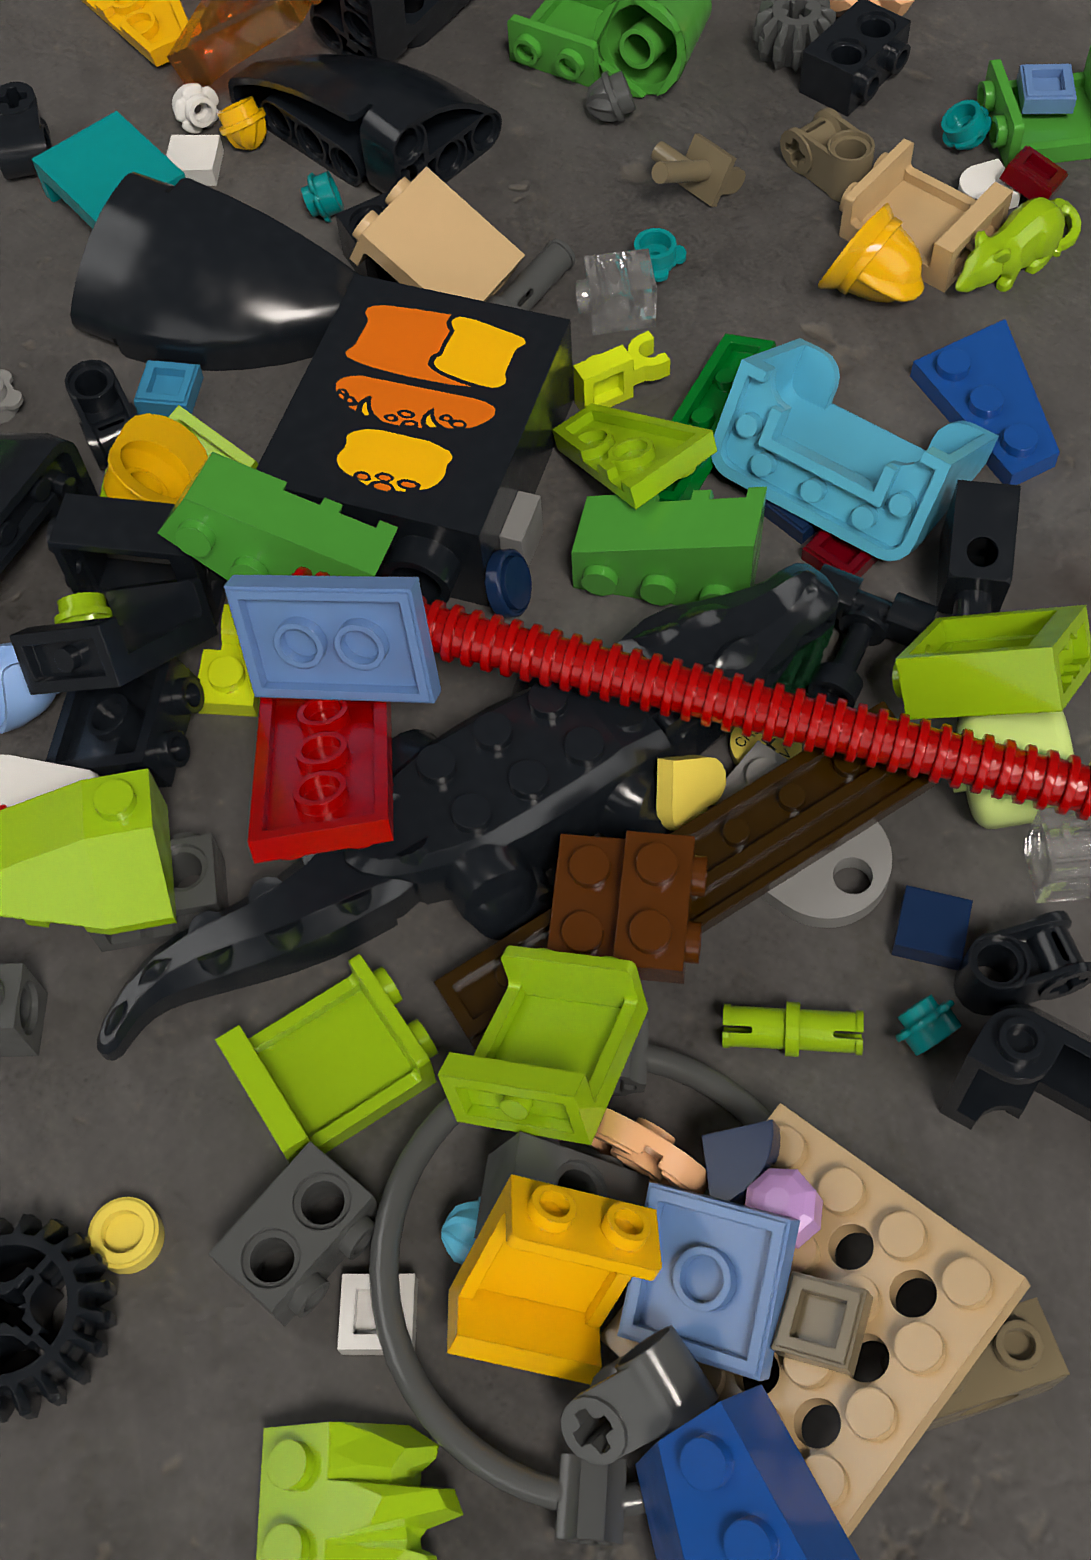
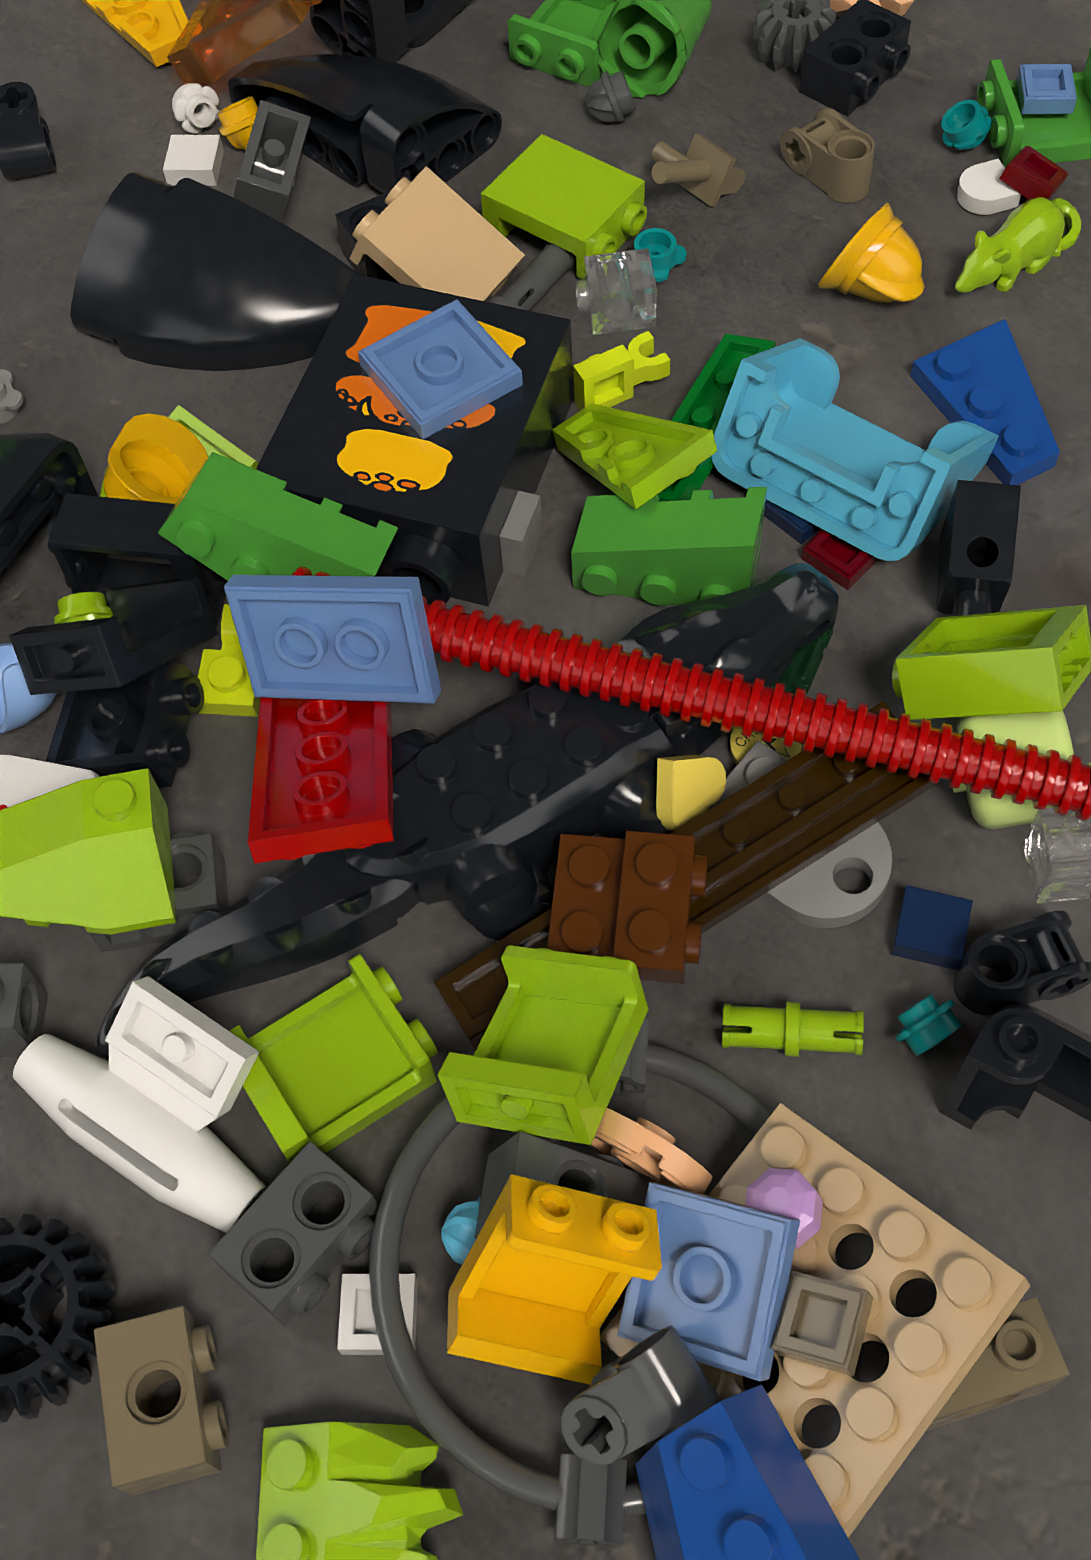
(95, 161): teal panel -> none
(99, 405): black piece -> none
(126, 1235): light yellow tile -> none
(132, 1364): none -> dark tan brick
(152, 1102): none -> white plate
(167, 386): dark azure tile -> none
(272, 159): none -> dark grey brick
(322, 196): teal plate -> none
(440, 368): none -> medium blue tile
(508, 583): dark blue piece -> none
(566, 200): none -> lime panel
(739, 1157): dark blue tile -> none
(865, 623): black bar -> none
(932, 212): tan panel -> none

